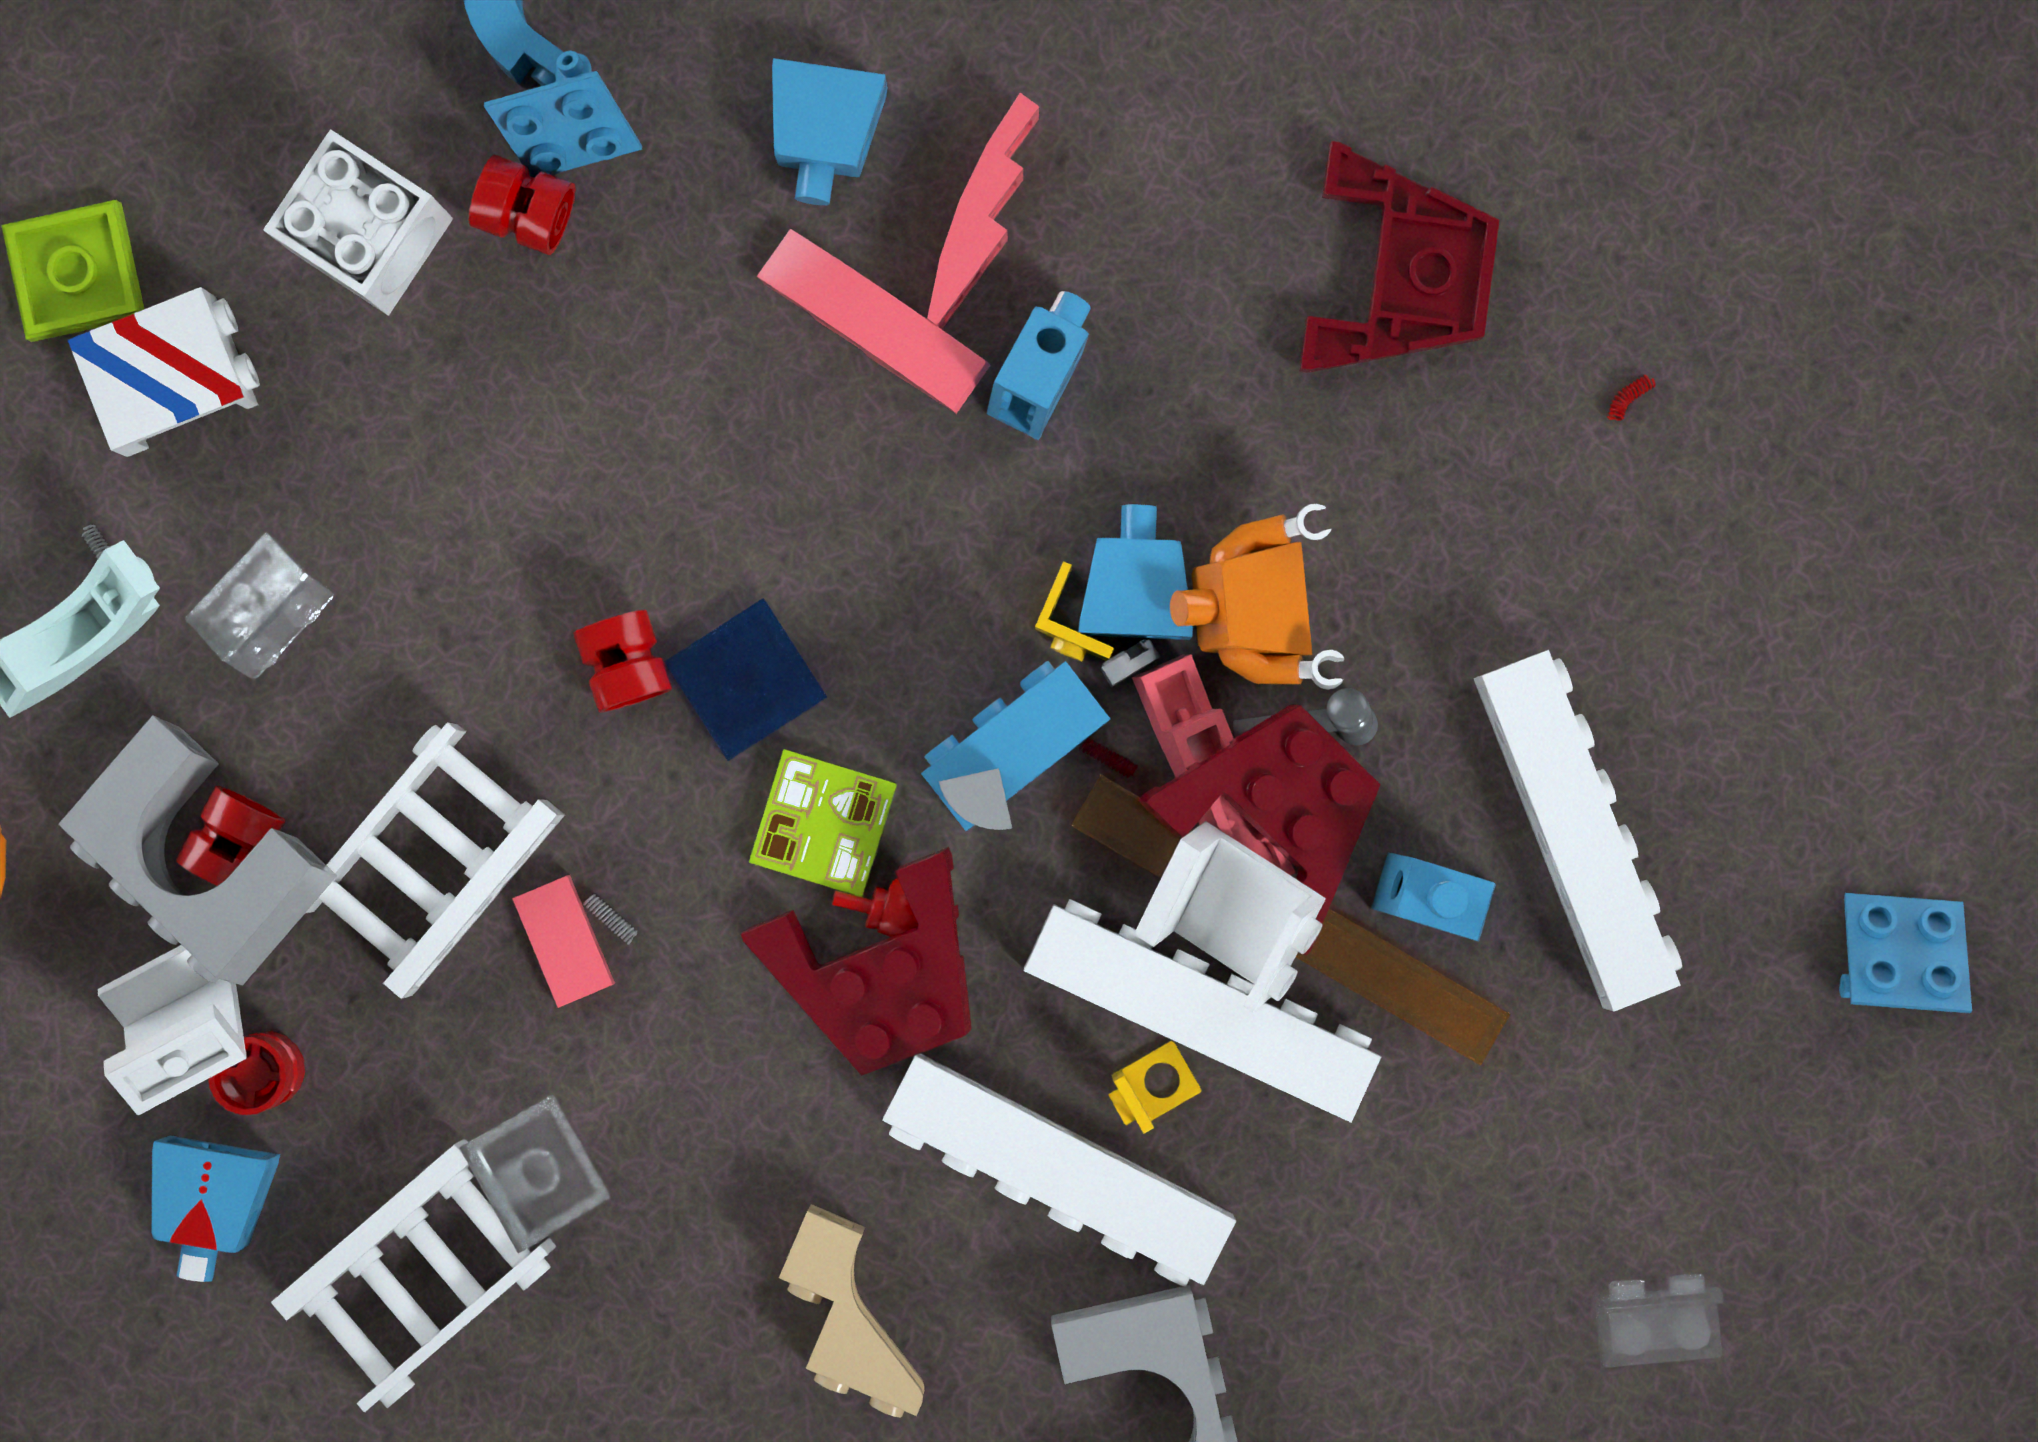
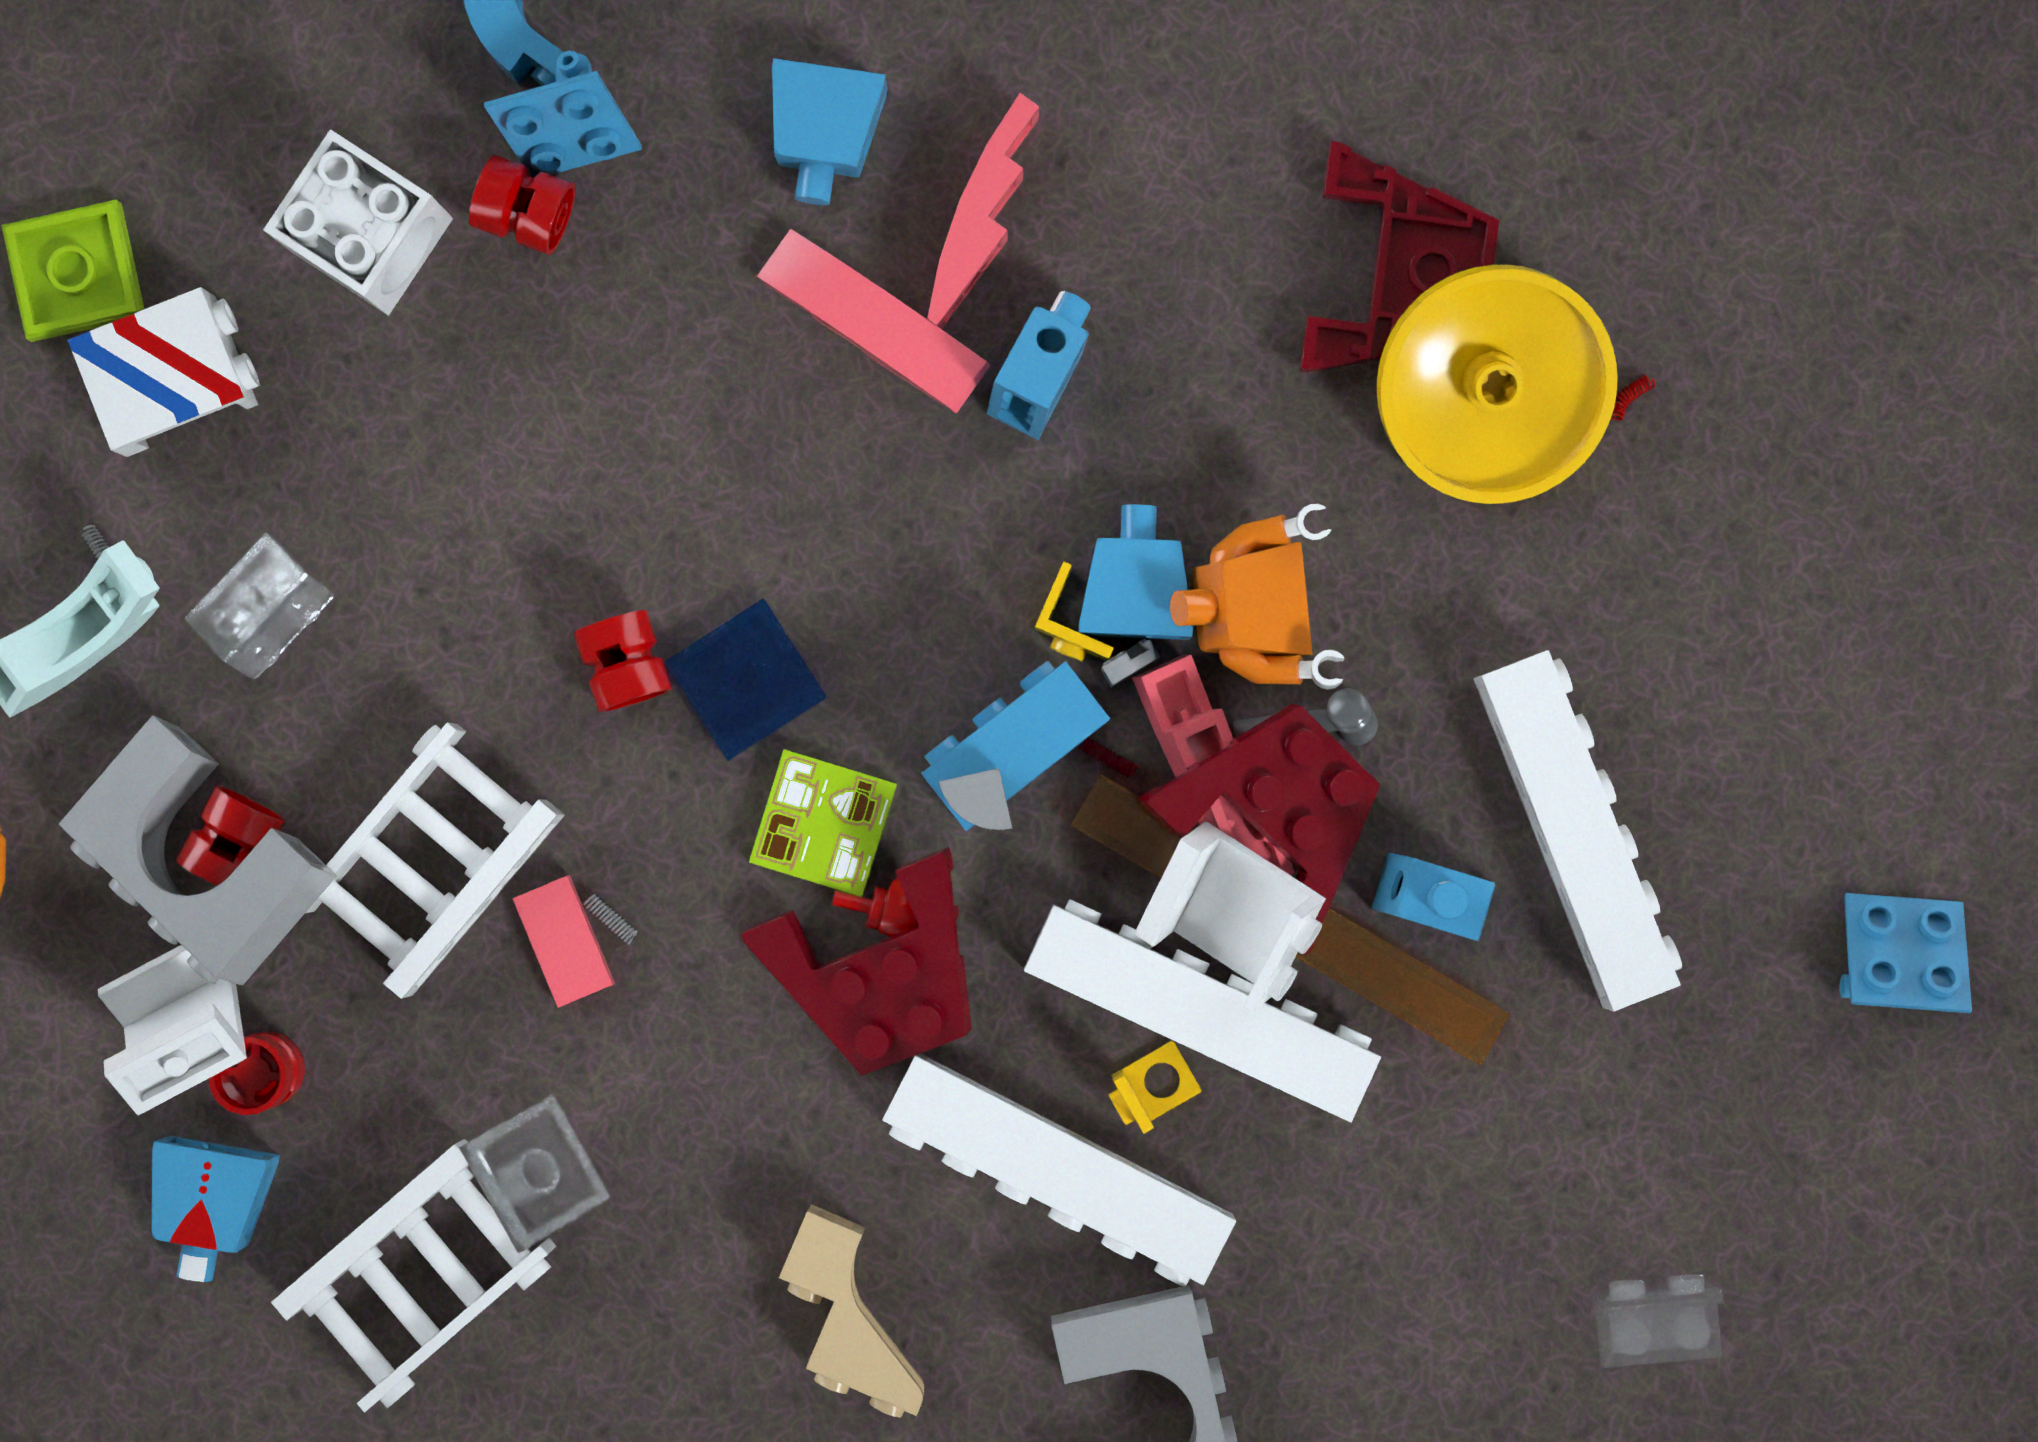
(1497, 384): none -> yellow dish

